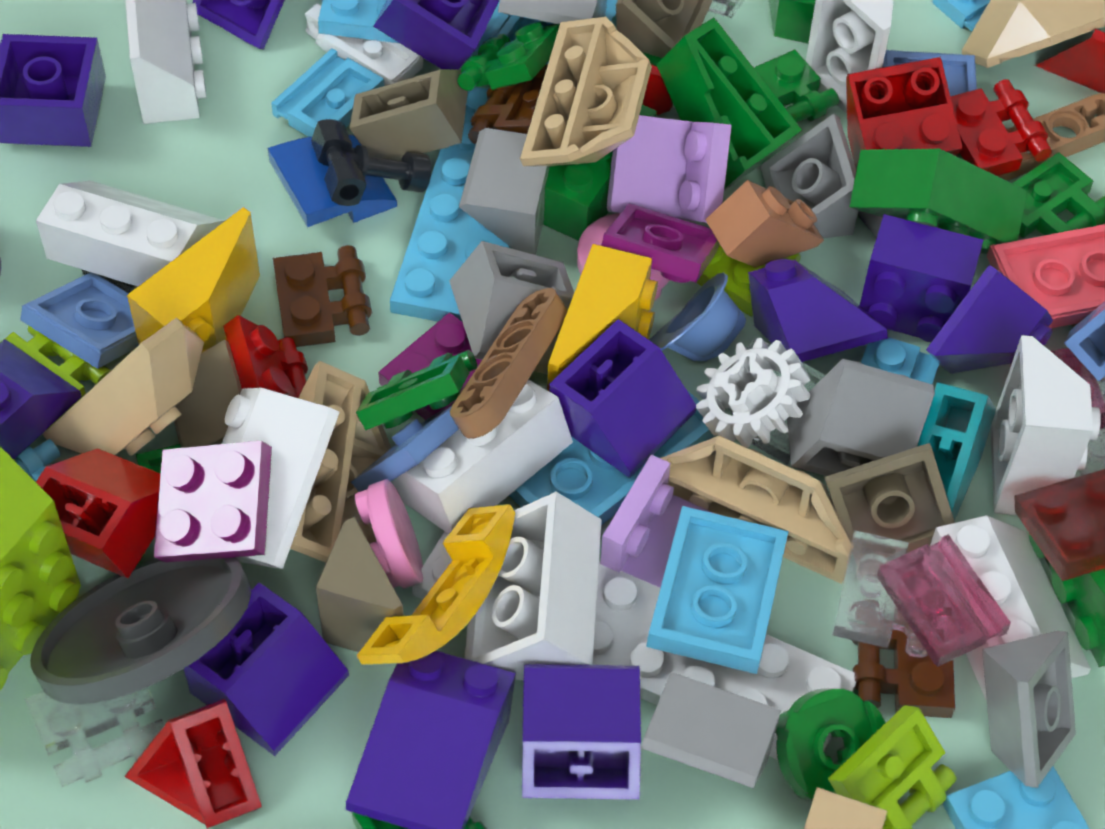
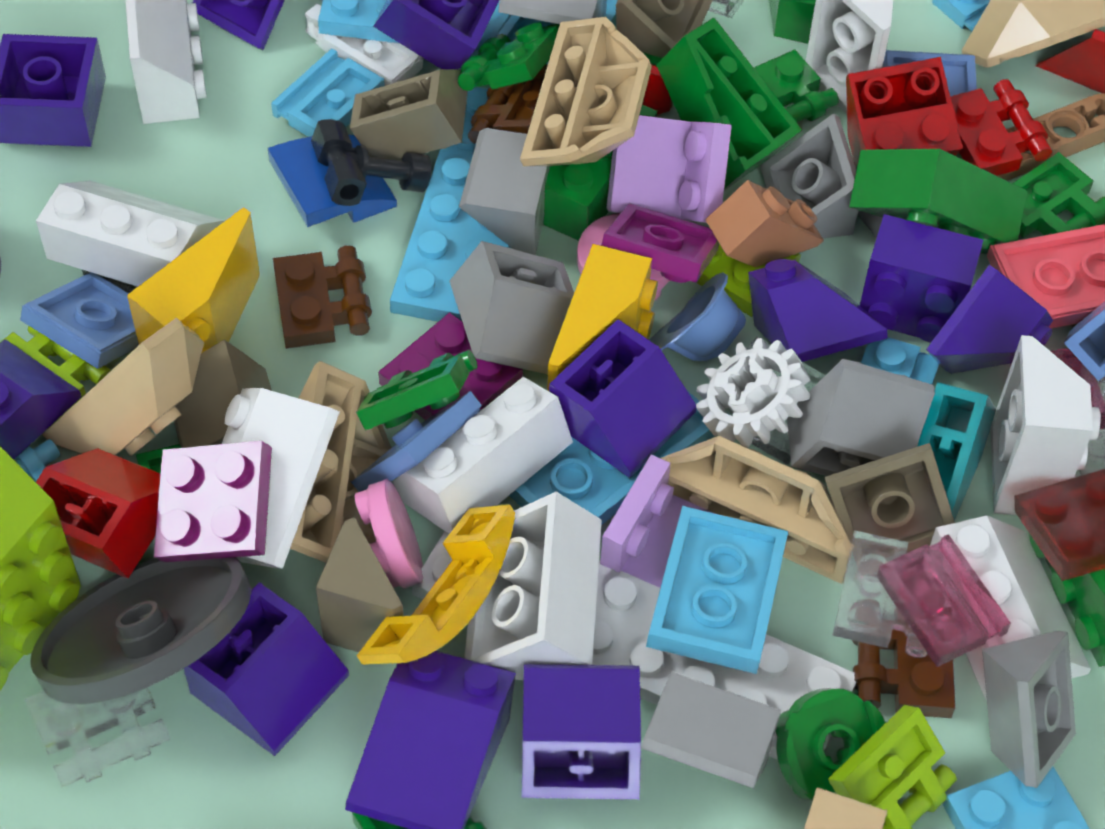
(199, 766): red slope -> none
(264, 360): red plate -> none
(508, 363): medium nougat beam -> none

